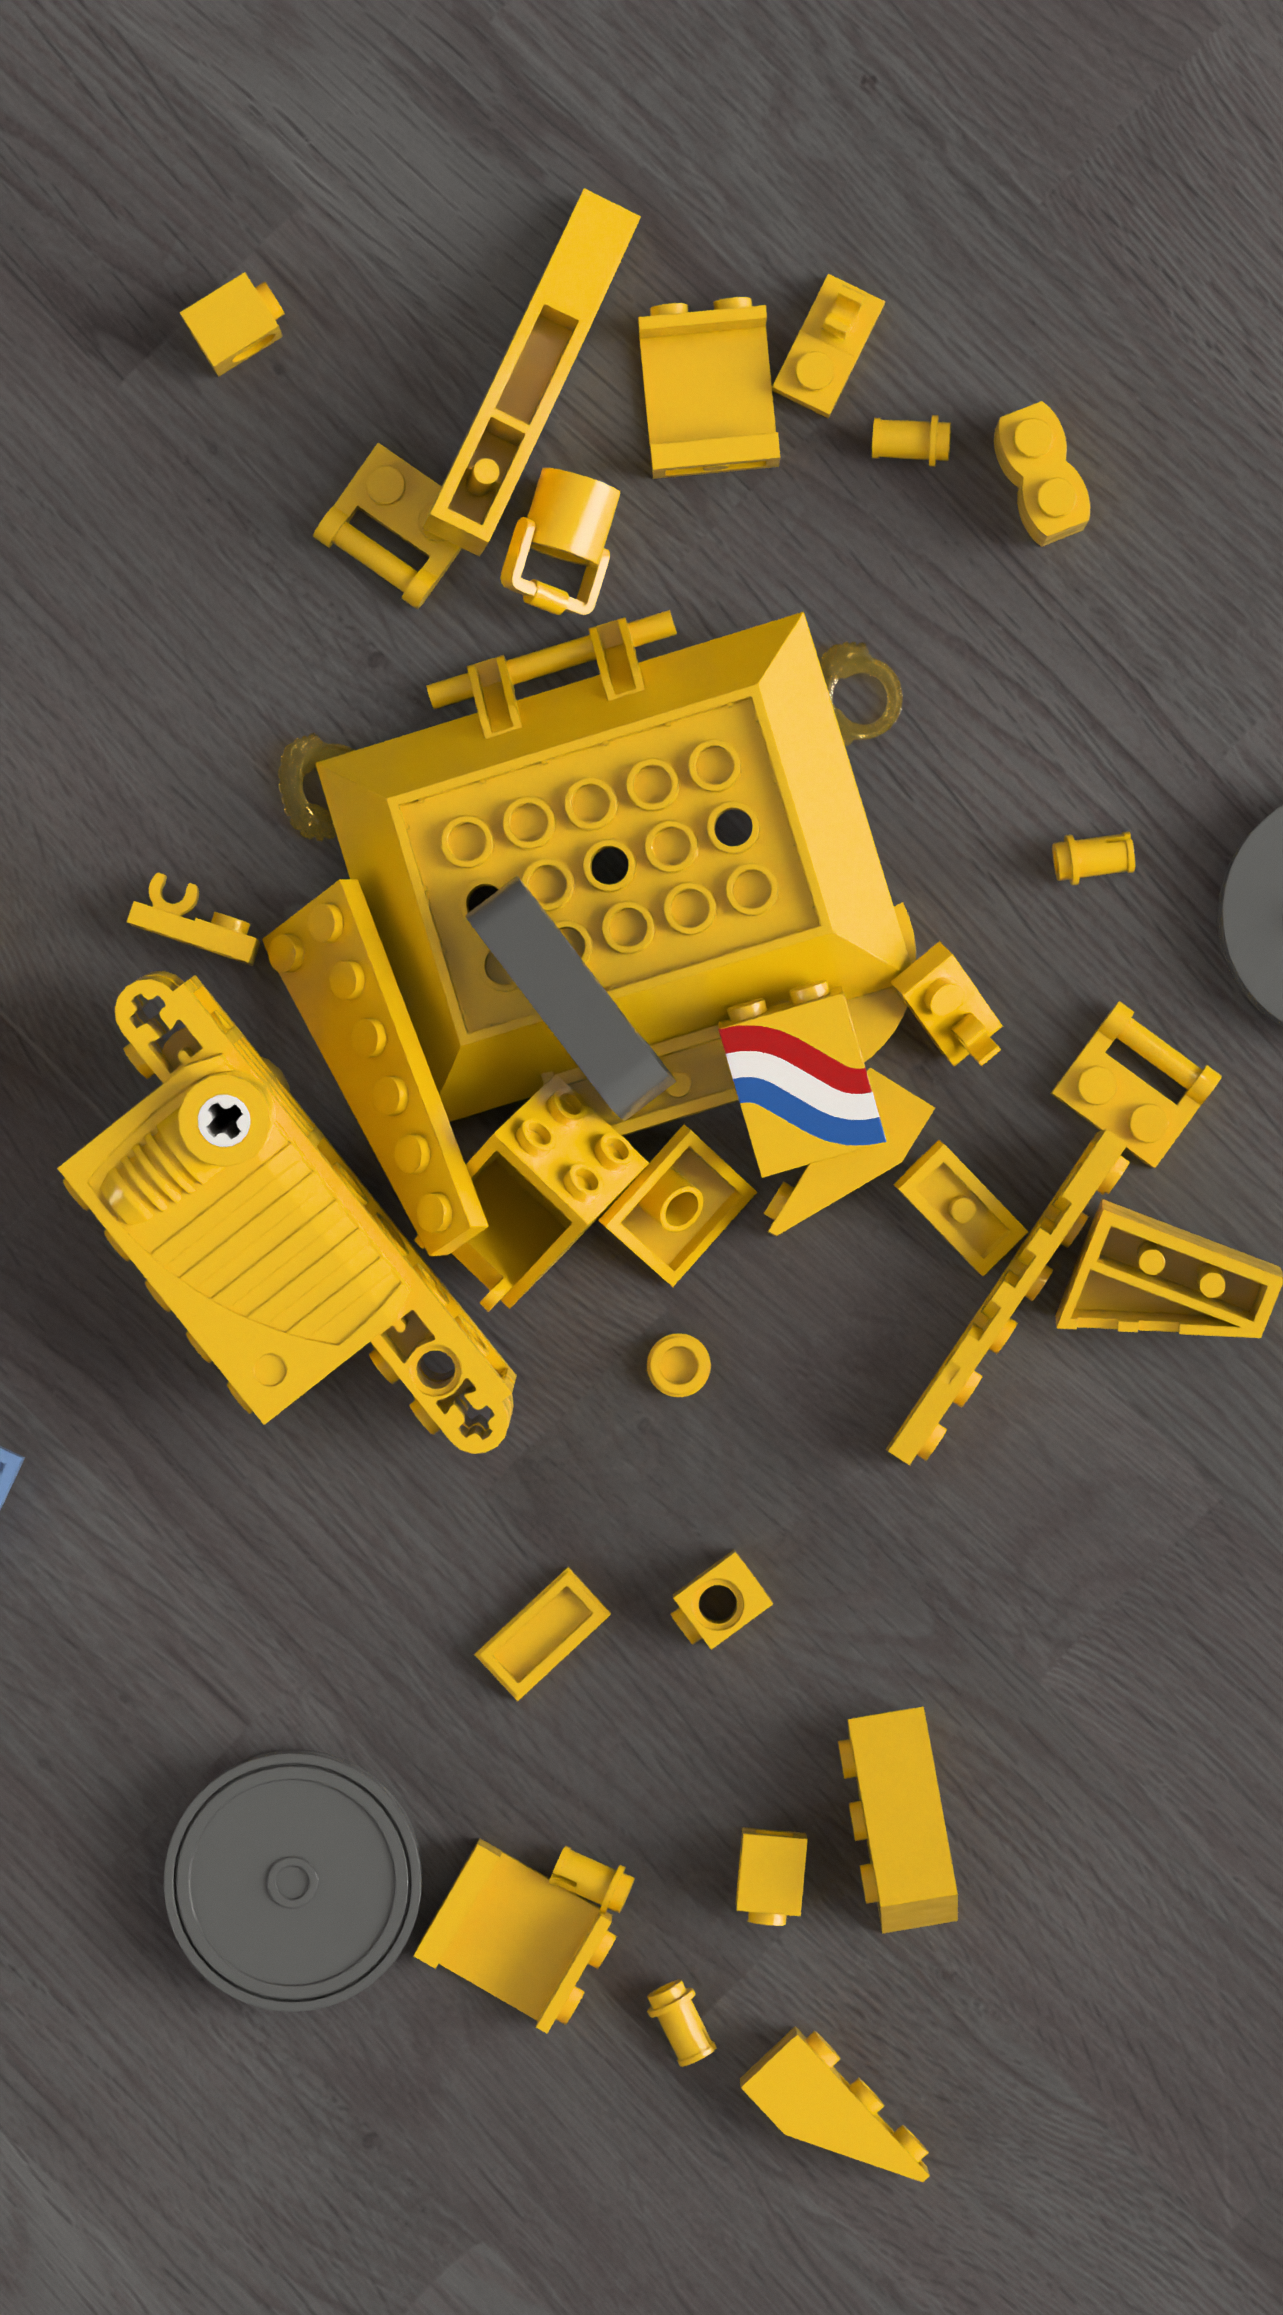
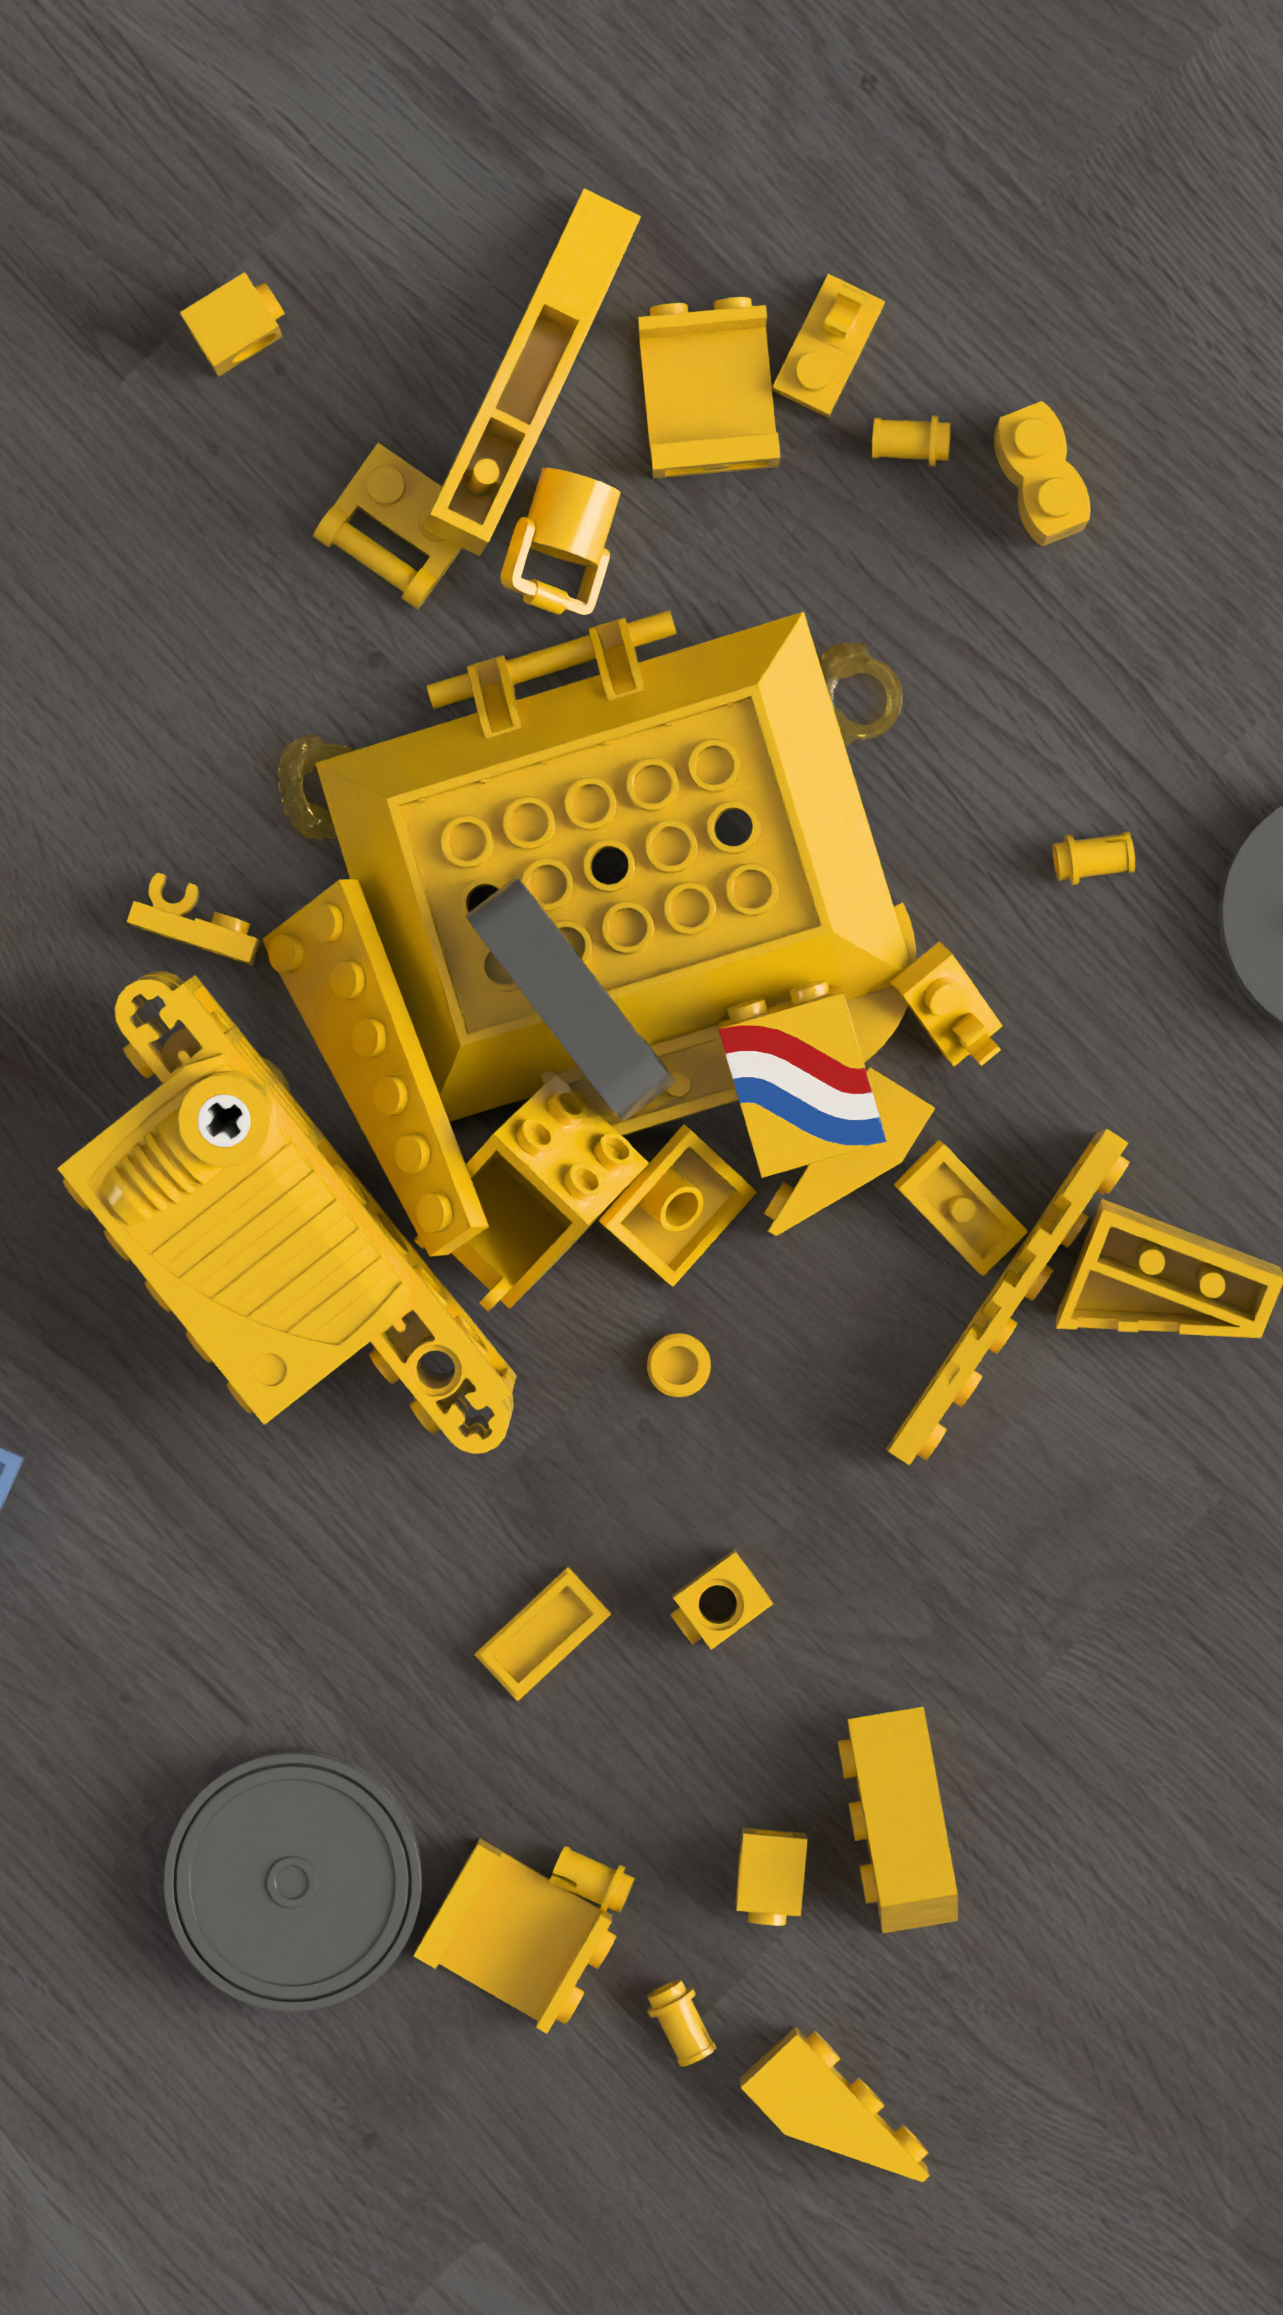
(1123, 1102): yellow plate -> none

